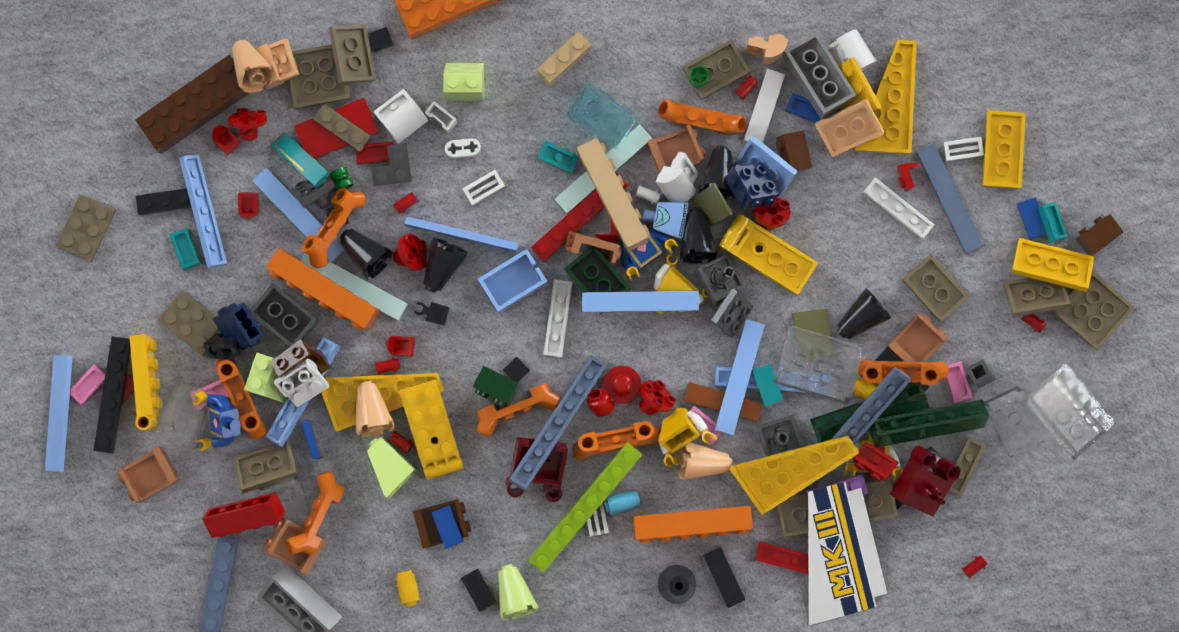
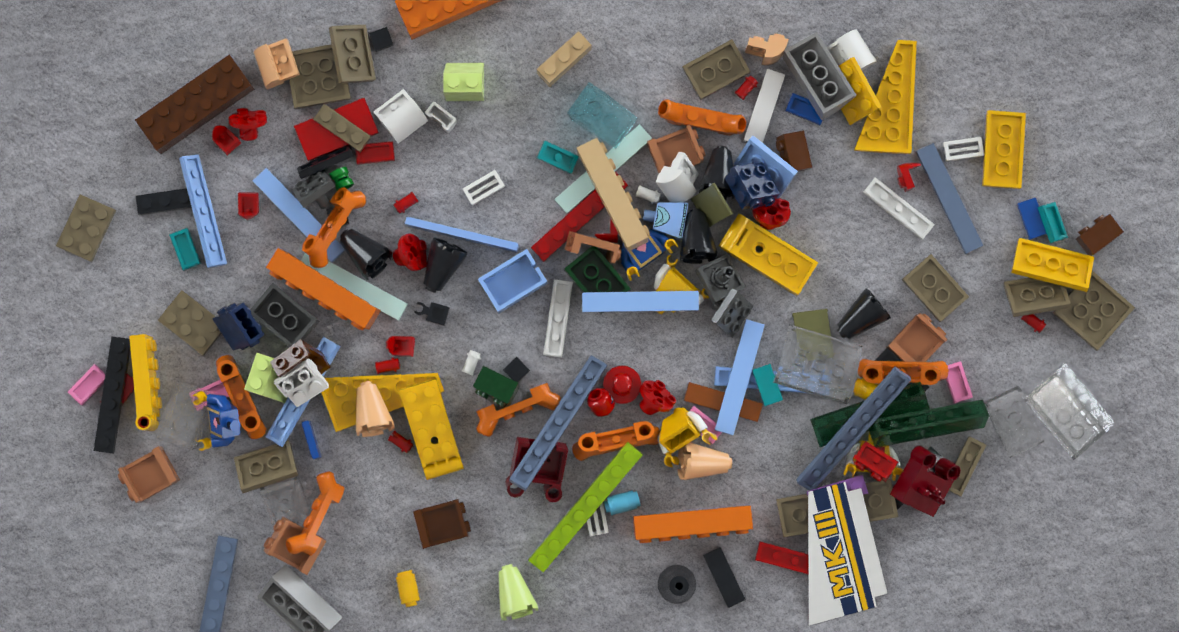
(58, 413): light blue tile -> none
(224, 347): black leg -> none
(243, 515): red brick -> none
(251, 67): light nougat cone -> none
(300, 159): teal slope -> none
(325, 161): none -> black tile
(389, 466): yellowish green slope -> none
(397, 171): dark grey plate -> none
(447, 527): blue tile -> none
(464, 153): white beam -> none
(471, 362): none -> white pin
(478, 590): black tile -> none
(700, 74): green wheel -> none
(781, 438): dark grey plate -> none
(782, 475): yellow wing -> none
(849, 128): light nougat plate -> none
(975, 566): red pin -> none
(980, 373): dark grey brick -> none

